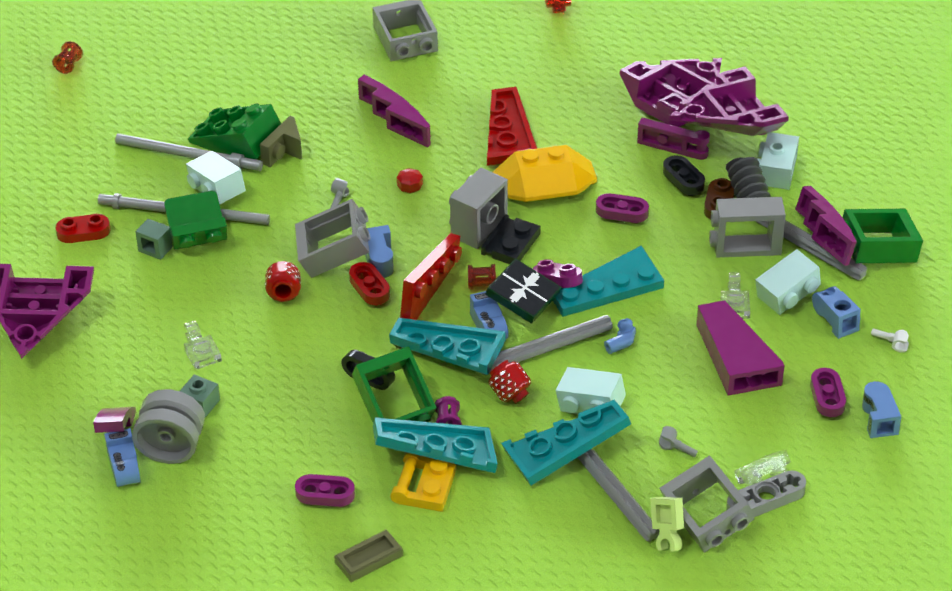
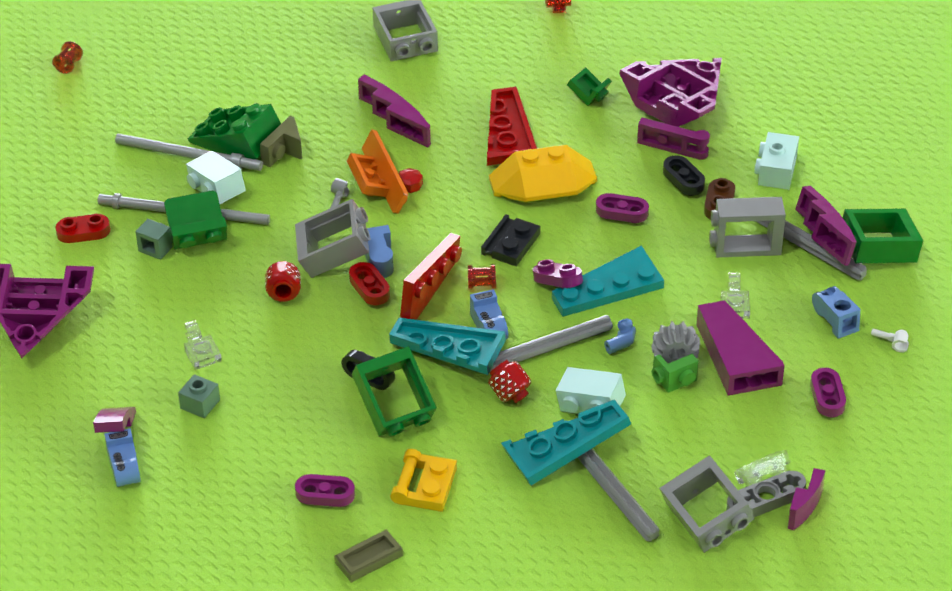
(168, 426): light grey wheel -> none
(377, 173): none -> orange bracket
(445, 442): teal wing -> none
(448, 416): magenta bush -> none
(478, 207): light grey brick -> none
(523, 290): tile -> none
(588, 87): none -> green bracket
(668, 441): light grey hand -> none
(668, 518): yellowish green plate -> none
(675, 342): none -> light grey gear
(675, 374): none -> bright green bracket
(732, 106): magenta wedge -> none
(747, 178): dark grey piece -> none
(788, 282): light aqua brick -> none
(806, 500): none -> magenta slope
(882, 410): medium blue leg -> none

